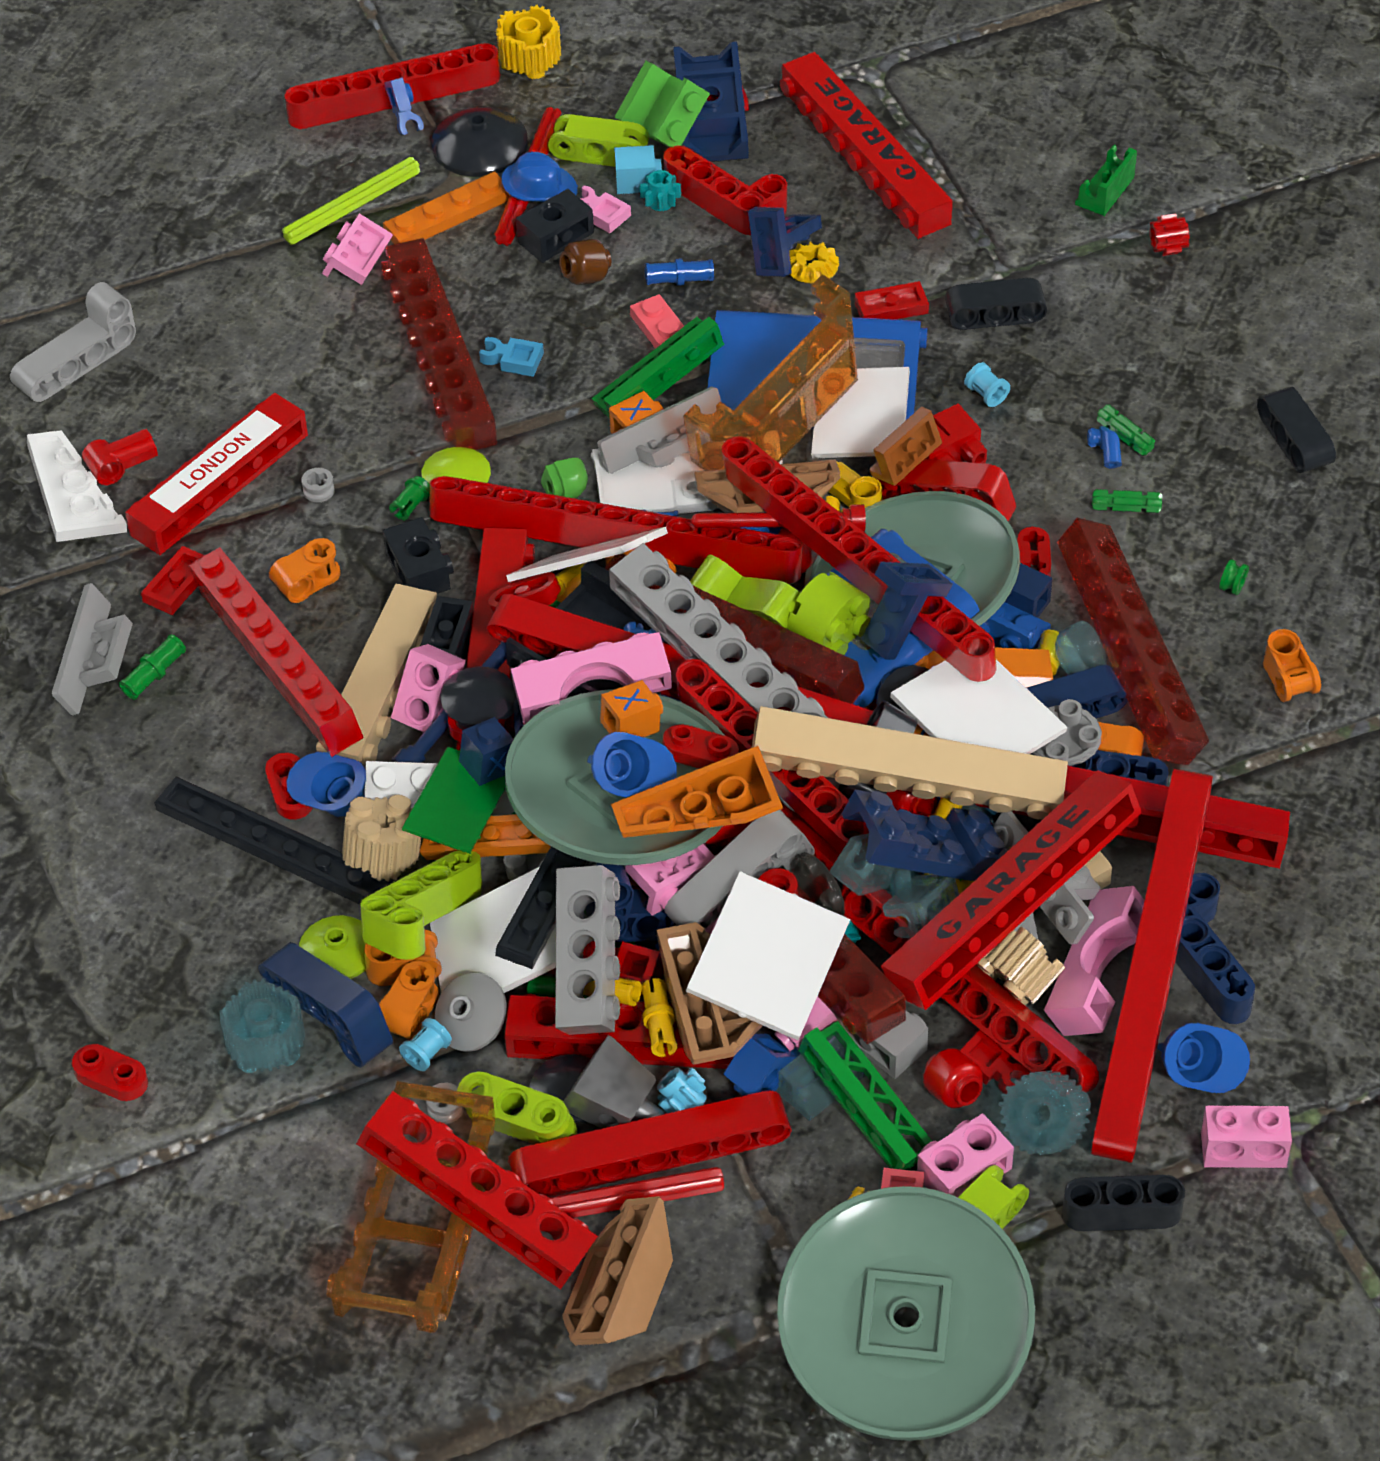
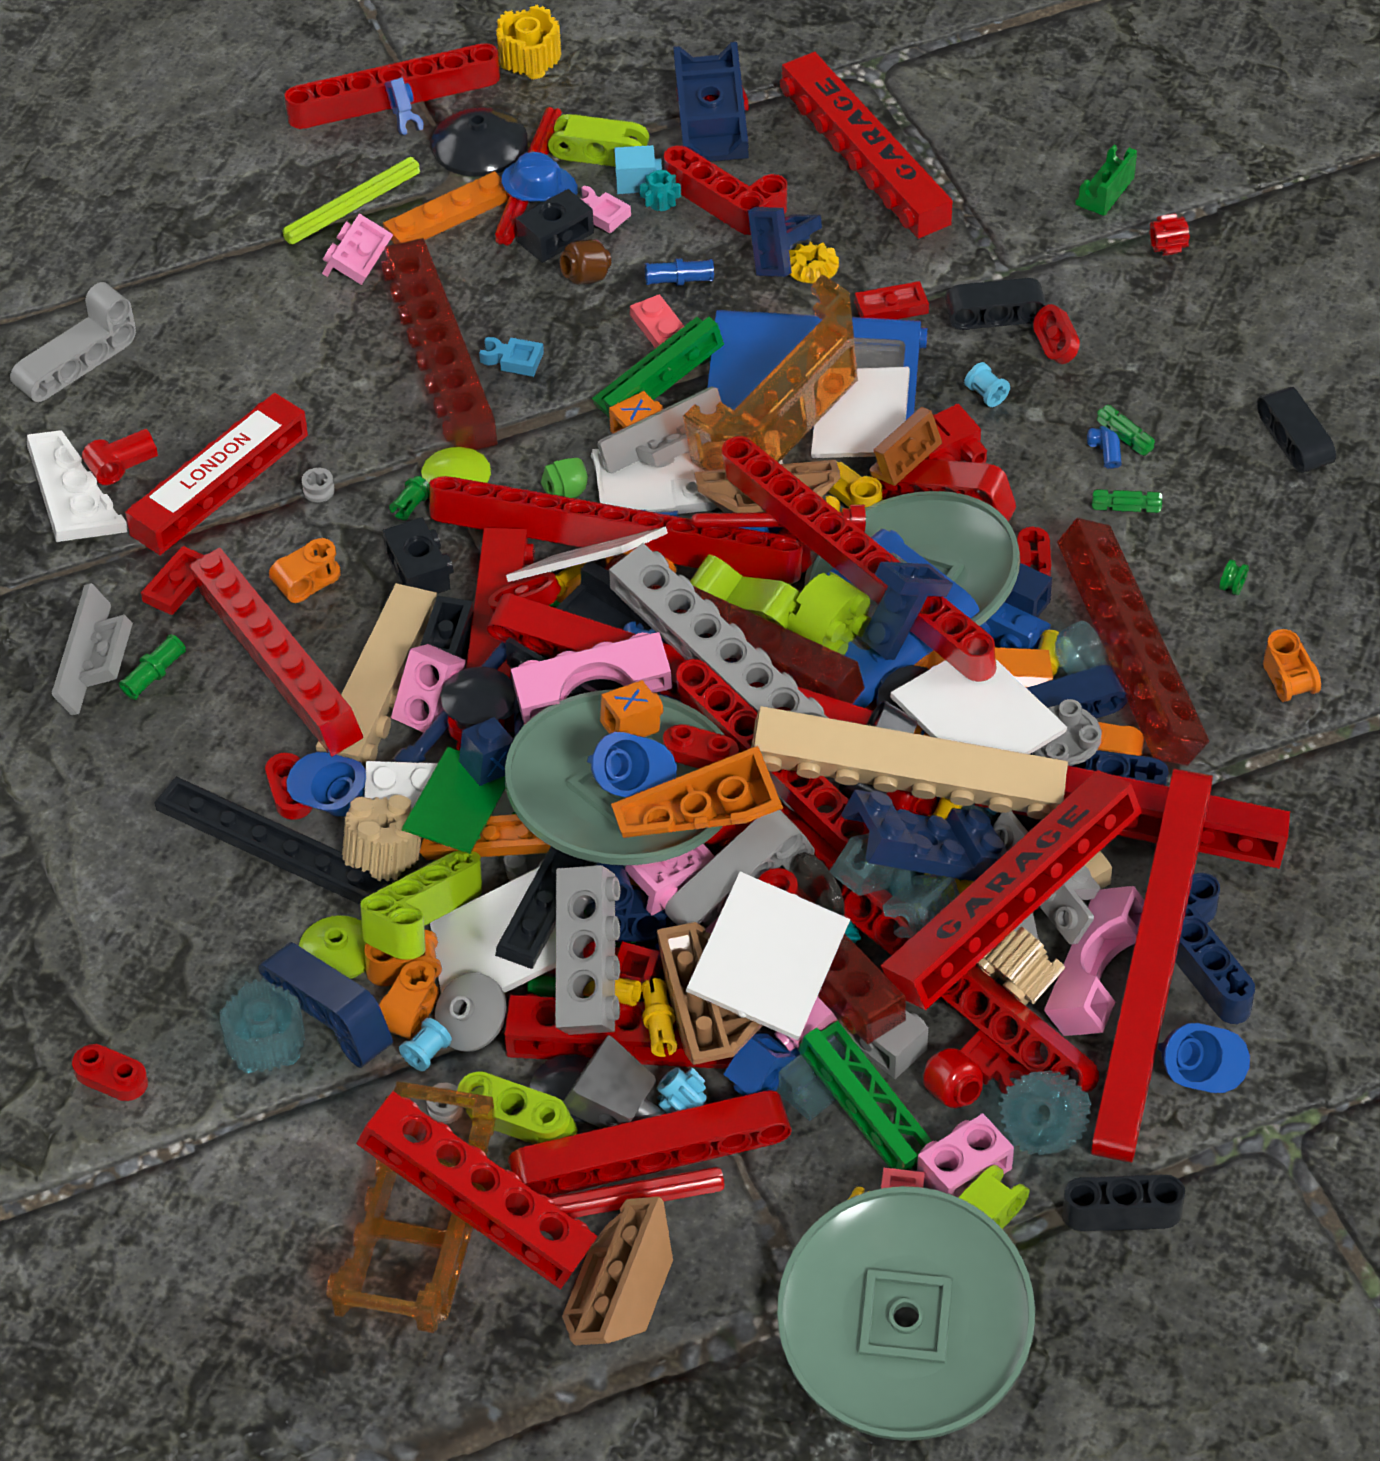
(662, 104): bright green panel -> none
(1056, 334): none -> red plate
(1246, 1136): bright pink brick -> none

